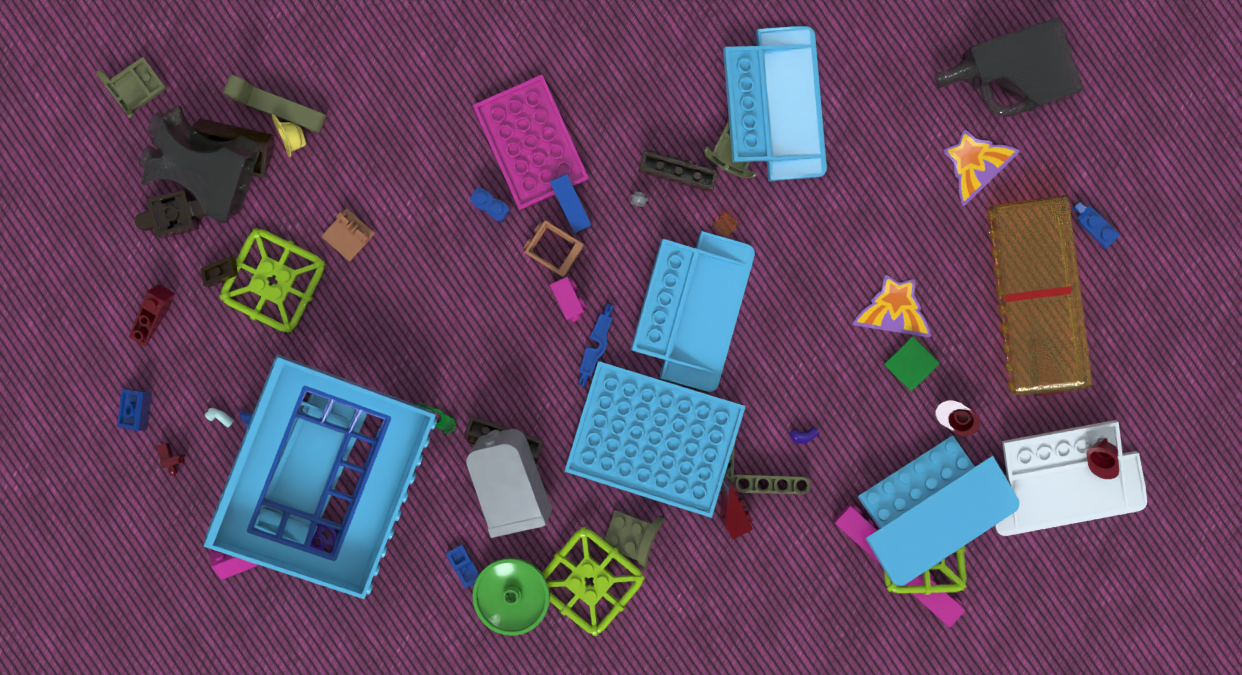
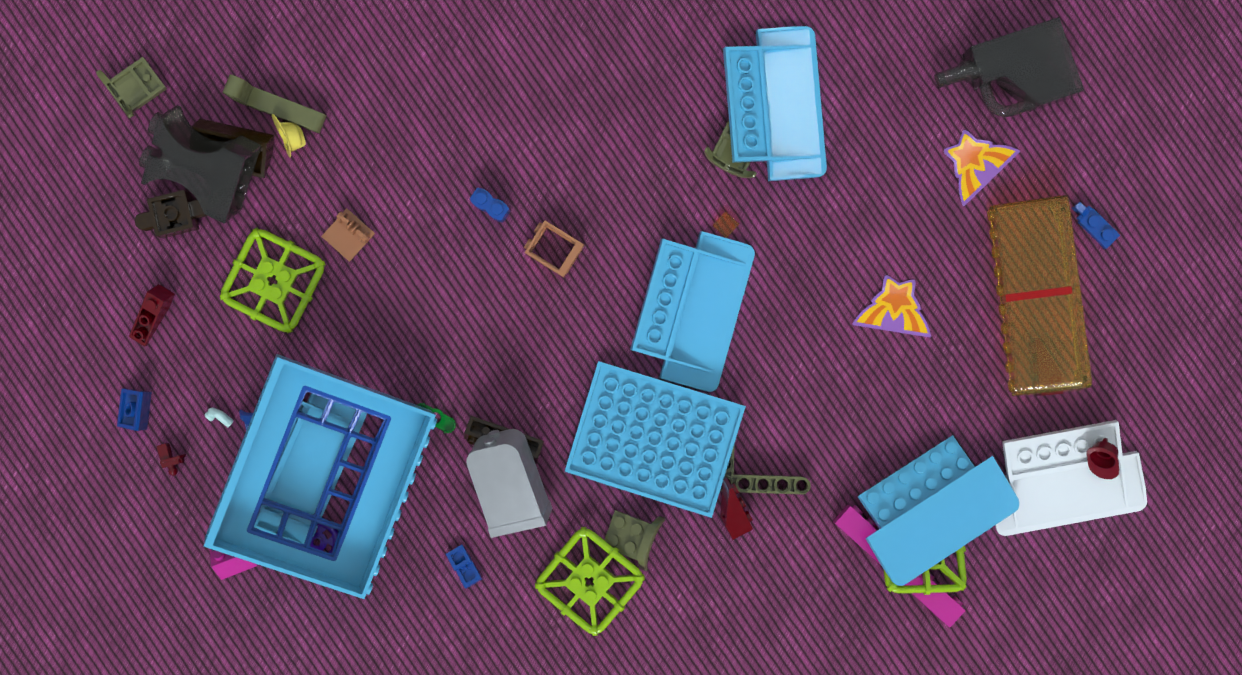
(219, 271): dark brown plate -> none
(511, 596): bright green dish -> none
(529, 141): dark pink plate -> none
(567, 299): dark pink brick -> none
(570, 203): blue tile -> none
(600, 335): blue piece -> none
(638, 199): light grey plate -> none
(677, 171): dark brown brick -> none
(803, 438): dark purple arm -> none
(912, 363): green slope -> none
(958, 417): dark red piece -> none

